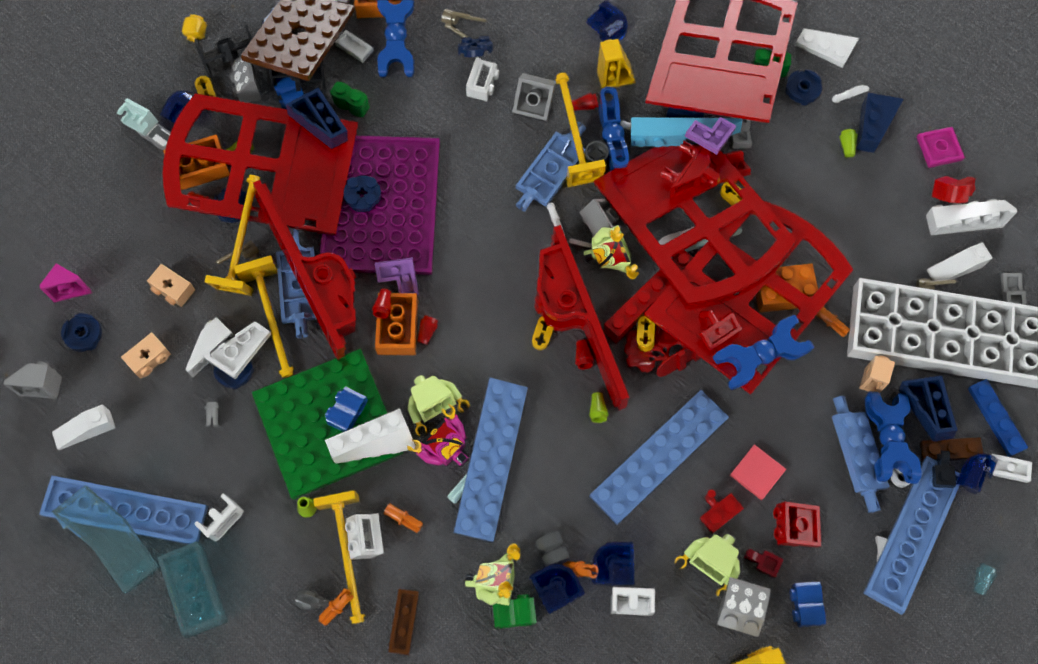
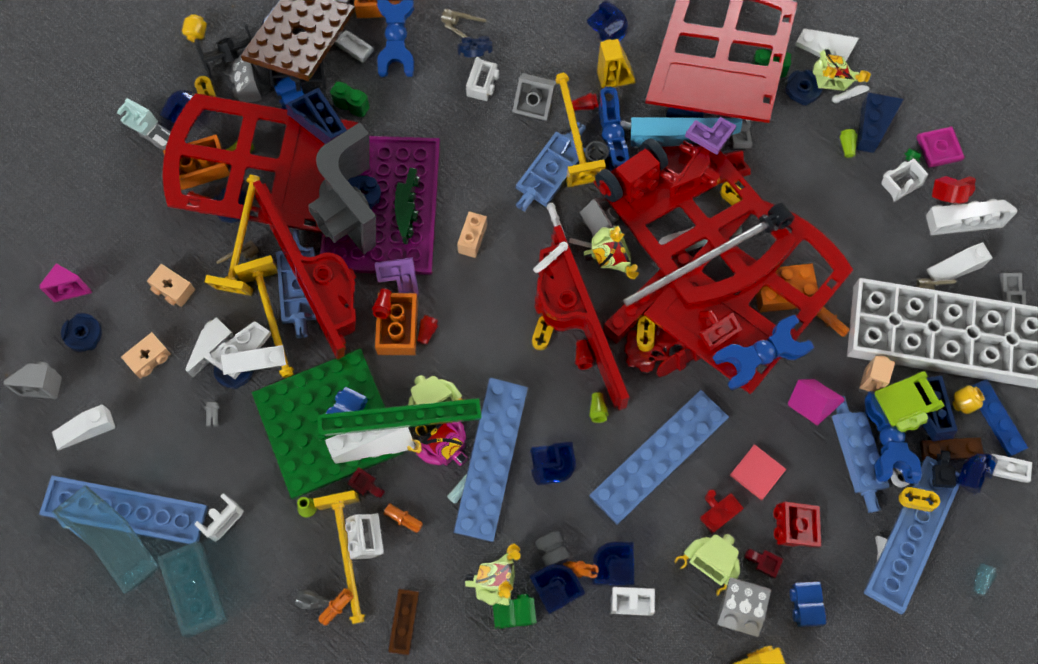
(253, 360): none -> white slope
(341, 207): none -> dark grey piece
(363, 482): none -> dark red plate
(398, 417): none -> green plate
(404, 205): none -> dark green slope
(472, 234): none -> light nougat brick
(552, 256): none -> white piece
(553, 463): none -> clear blue brick
(635, 175): none -> red brick
(777, 216): none -> flat silver piece
(814, 400): none -> dark pink slope
(834, 72): none -> torso
(904, 179): none -> white window
(904, 404): none -> lime piece
(912, 154): none -> green plate
(919, 502): none -> yellow beam
(968, 399): none -> yellow head

